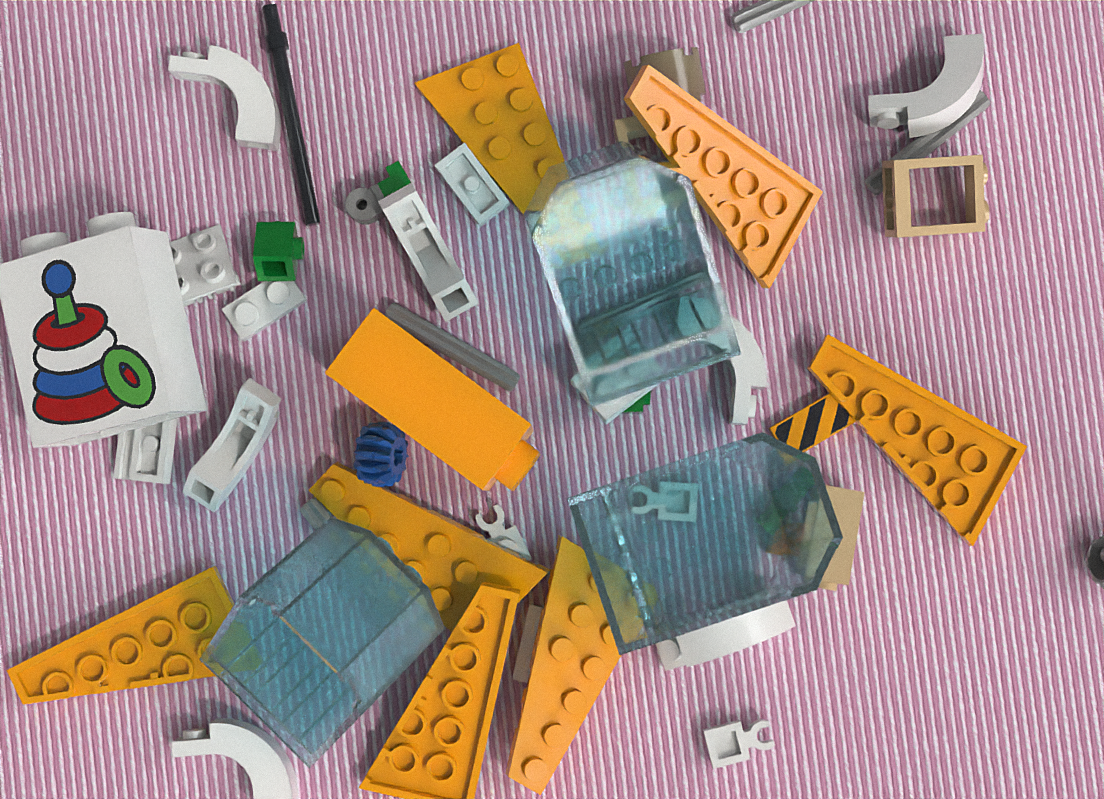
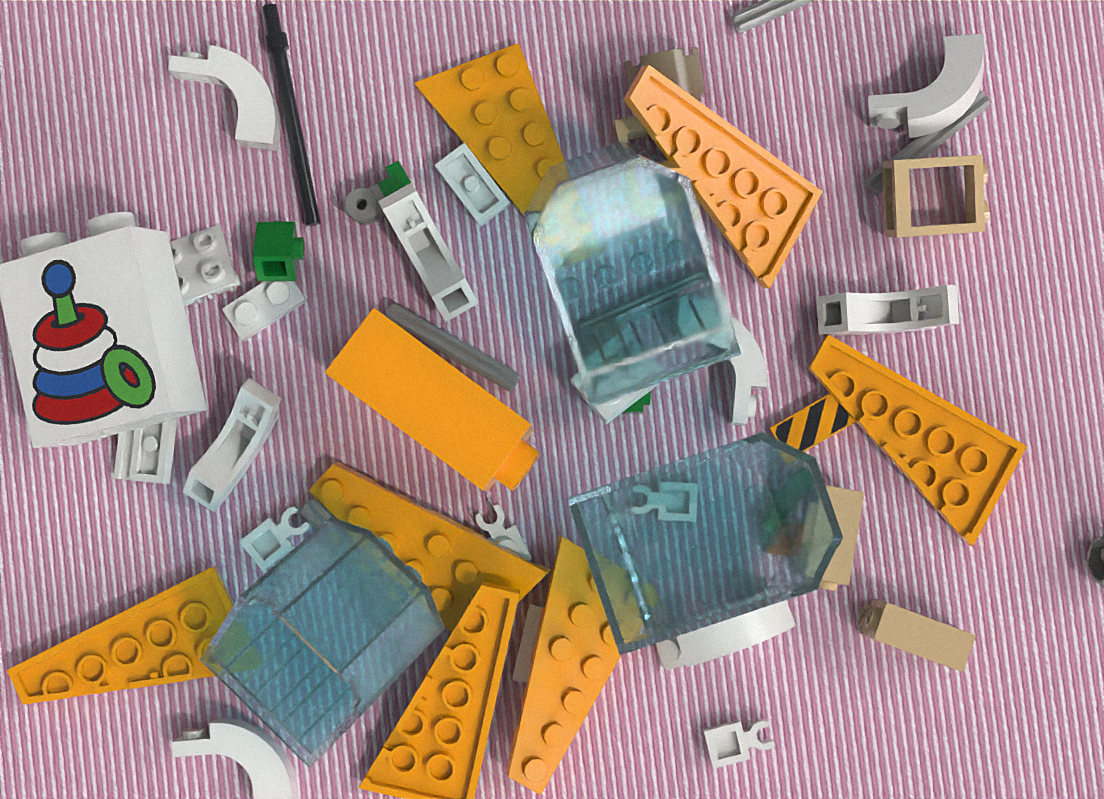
(270, 541): none -> white plate
(380, 454): blue gear -> none
(887, 312): none -> white arch
(916, 634): none -> tan window

